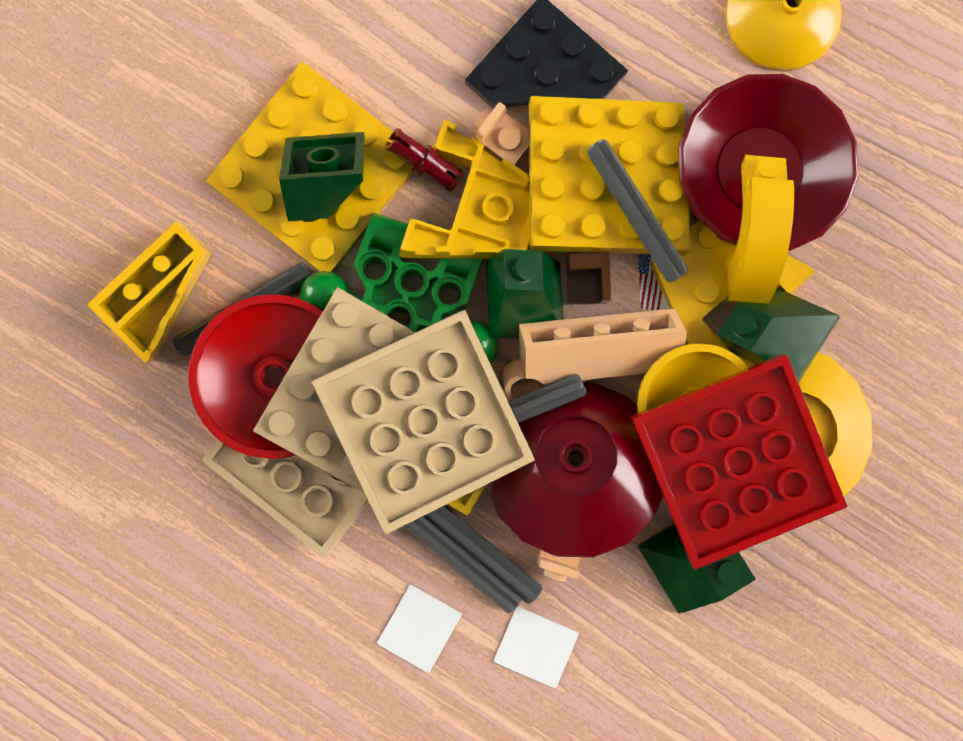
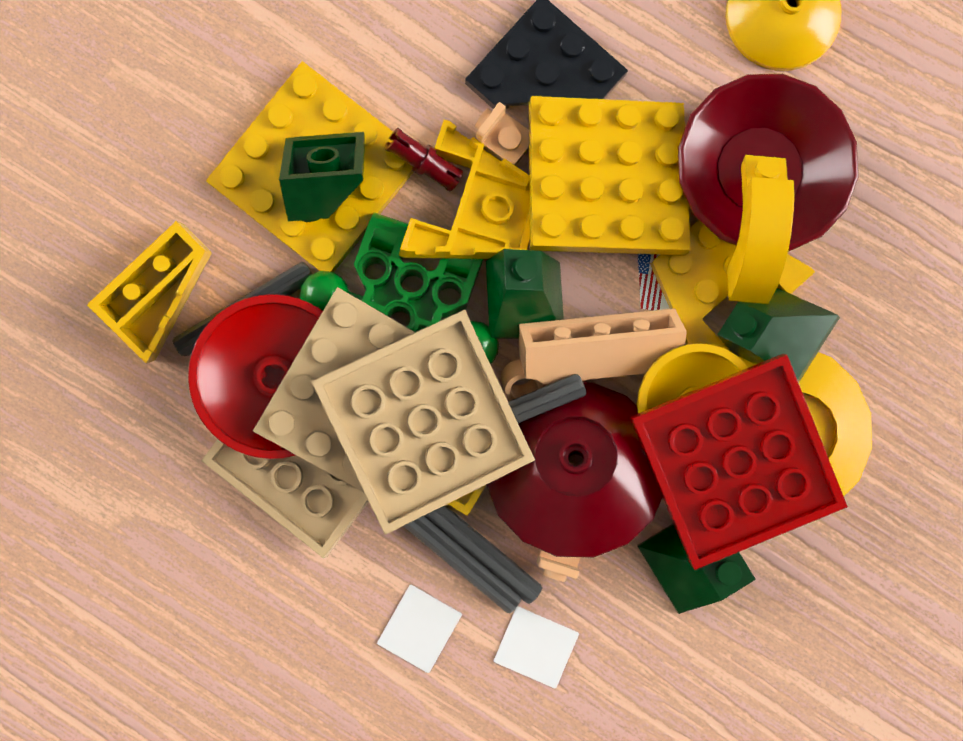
(588, 278): reddish brown panel -> none
(637, 211): dark grey axle -> none

